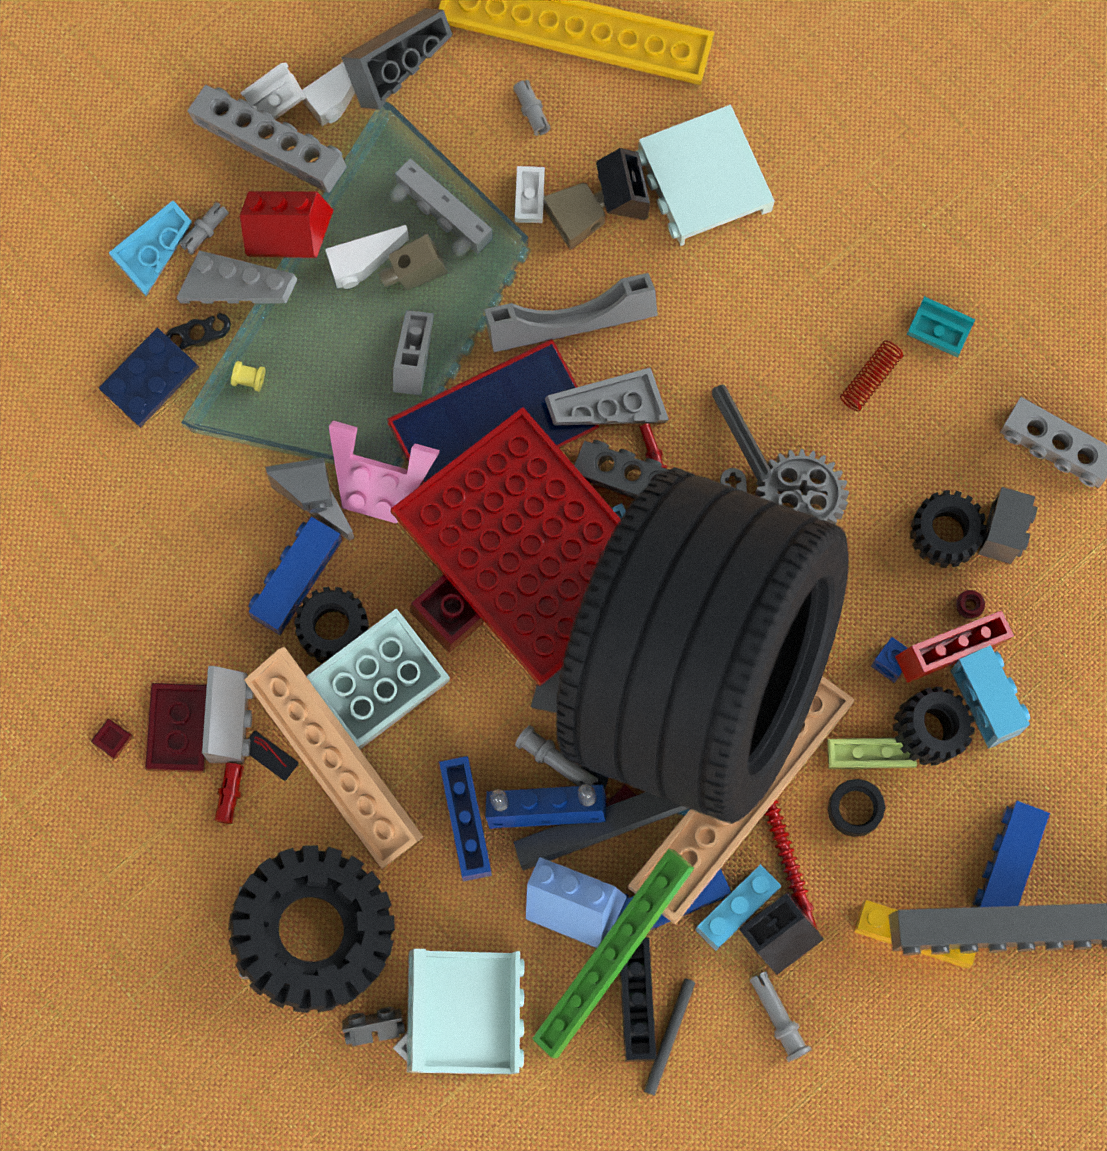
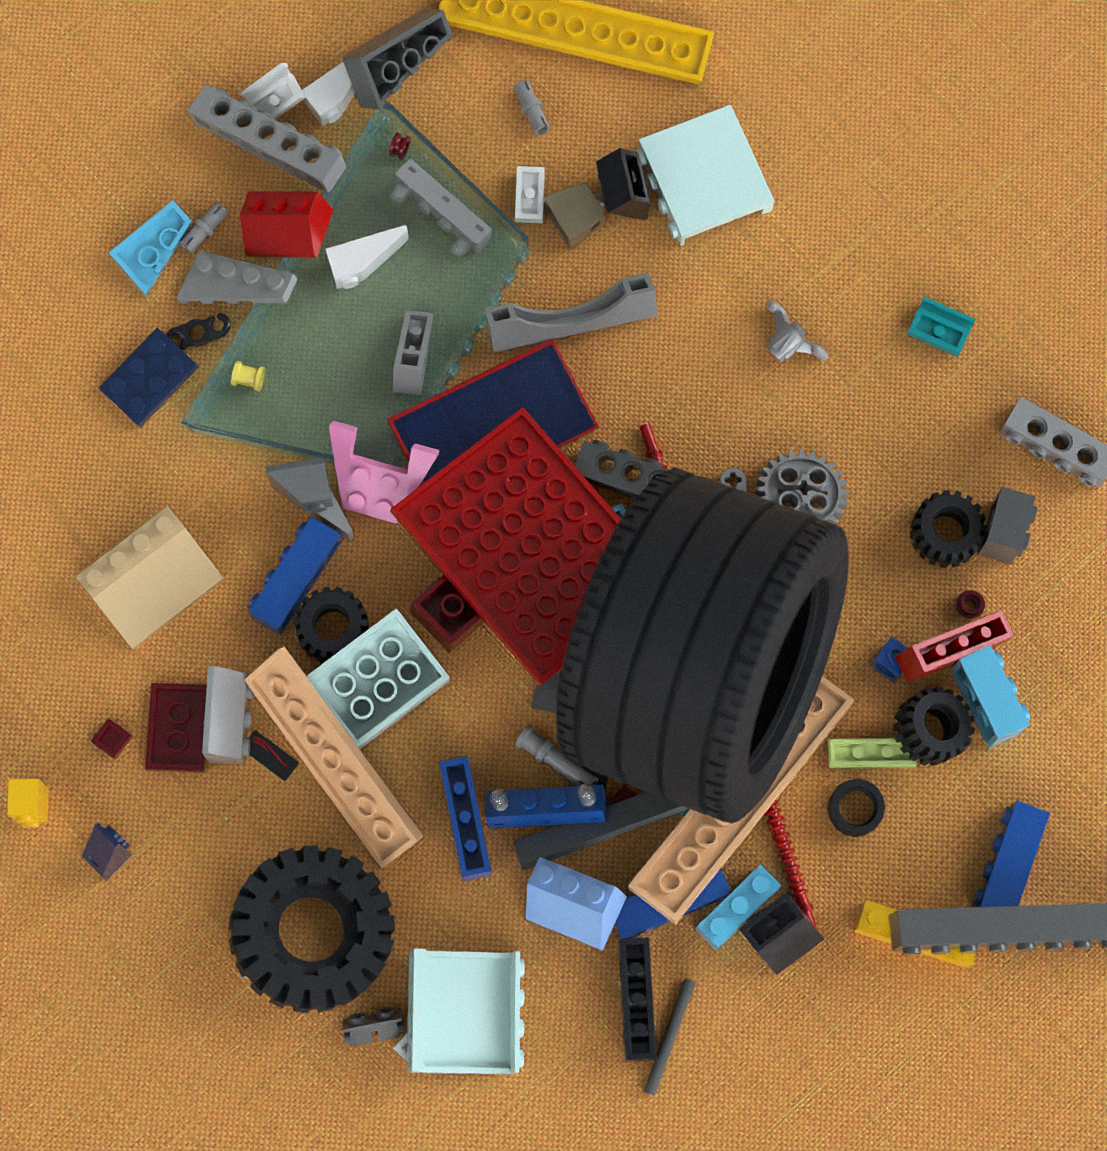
(28, 802): none -> yellow brick
(106, 850): none -> dark blue slope
(150, 578): none -> tan slope
(229, 793): red pin -> none
(399, 146): none -> dark red bush
(414, 264): dark tan torso -> none
(613, 953): bright green plate -> none
(616, 400): light grey wing -> none
(741, 432): dark grey axle -> none
(786, 1030): light grey pin -> none
(790, 337): none -> light grey piece
(871, 375): red piece -> none

